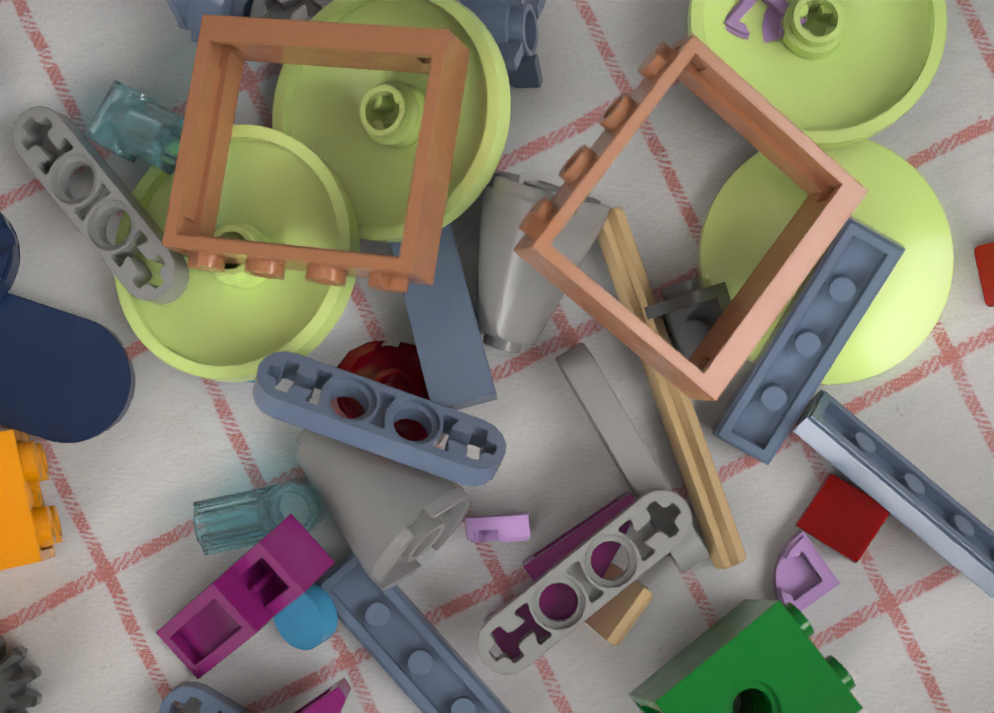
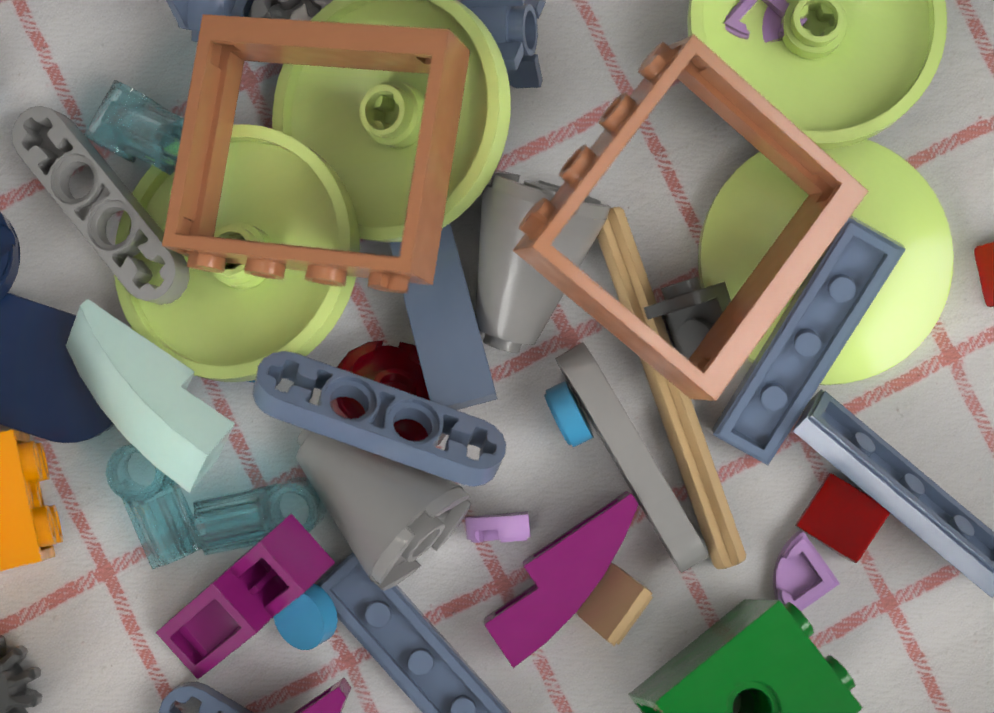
(147, 396): none -> light aqua slope
(156, 511): none -> clear light blue piece
(568, 414): none -> dark azure tile
(590, 588): light grey beam -> none

